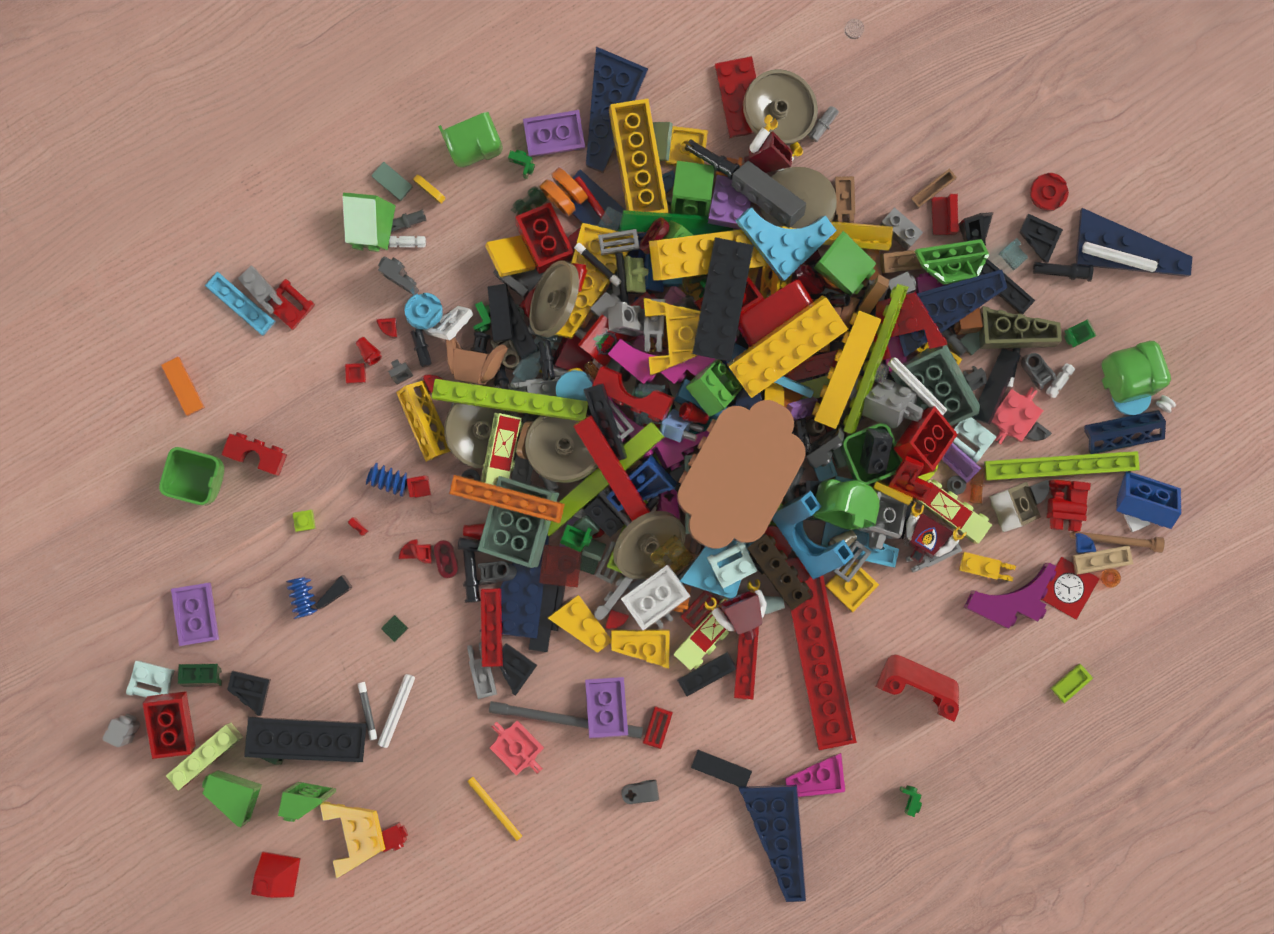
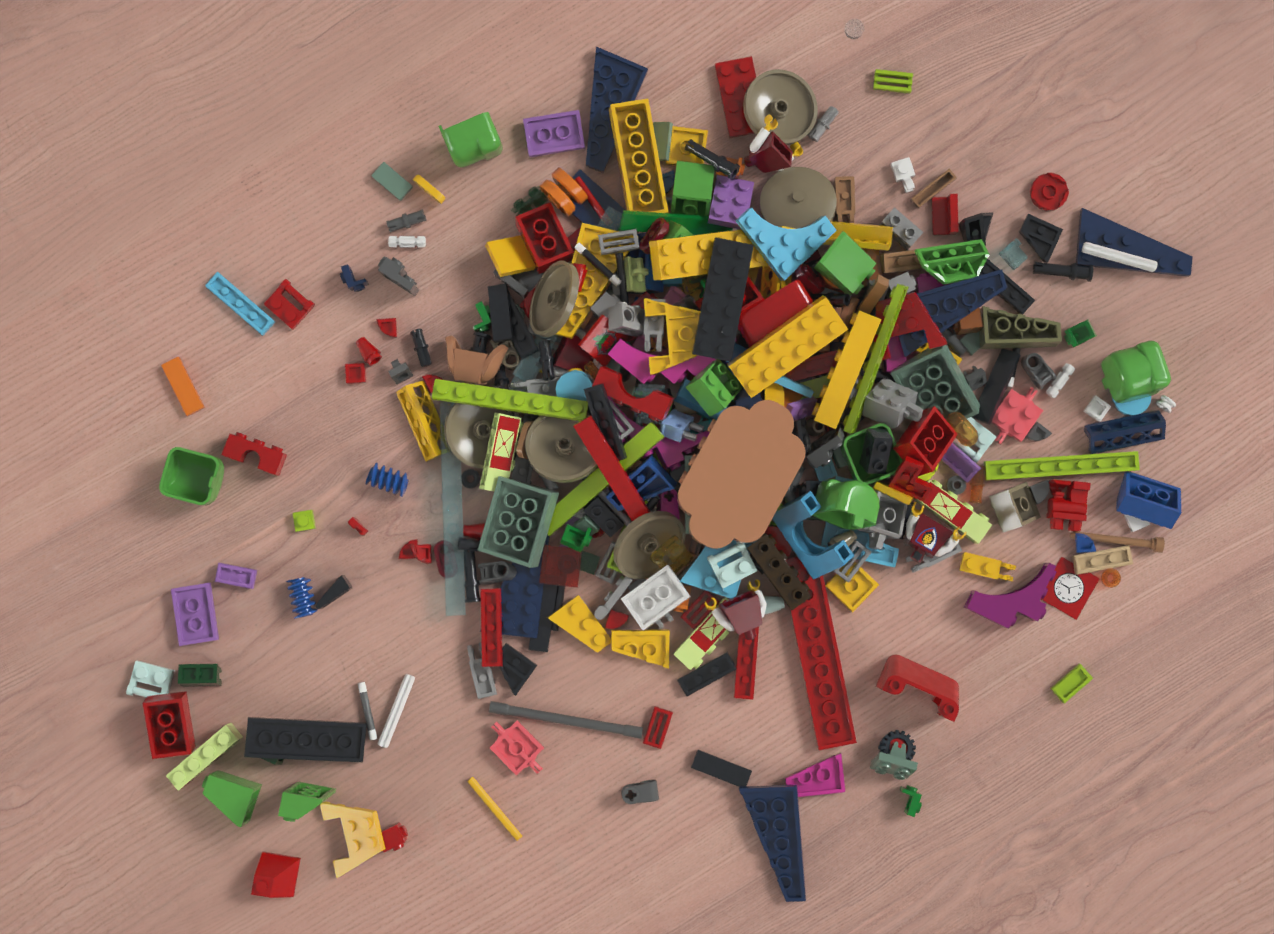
(121, 730): light grey brick -> none
(236, 575): none -> medium lavender plate
(250, 690): black wing -> none
(259, 288): light grey hinge -> none
(348, 278): none -> dark blue bracket
(367, 221): slope -> none
(394, 628): clear green tile -> none
(419, 486): red panel -> none
(423, 311): medium azure tile -> none
(450, 323): white wing -> none
(452, 523): none -> clear light blue piece
(507, 498): orange tile -> none
(520, 157): green bracket -> none
(594, 550): sand green tile -> none
(606, 707): medium lavender plate -> none
(692, 413): red cone -> none
(768, 194): dark grey brick -> none
(881, 373): clear tile -> none
(895, 755): none -> sand green plate
(903, 172): none -> white plate
(909, 76): none -> lime tile
(915, 385): white axle -> none
(966, 432): none -> clear orange tile
(1097, 408): none -> white tile

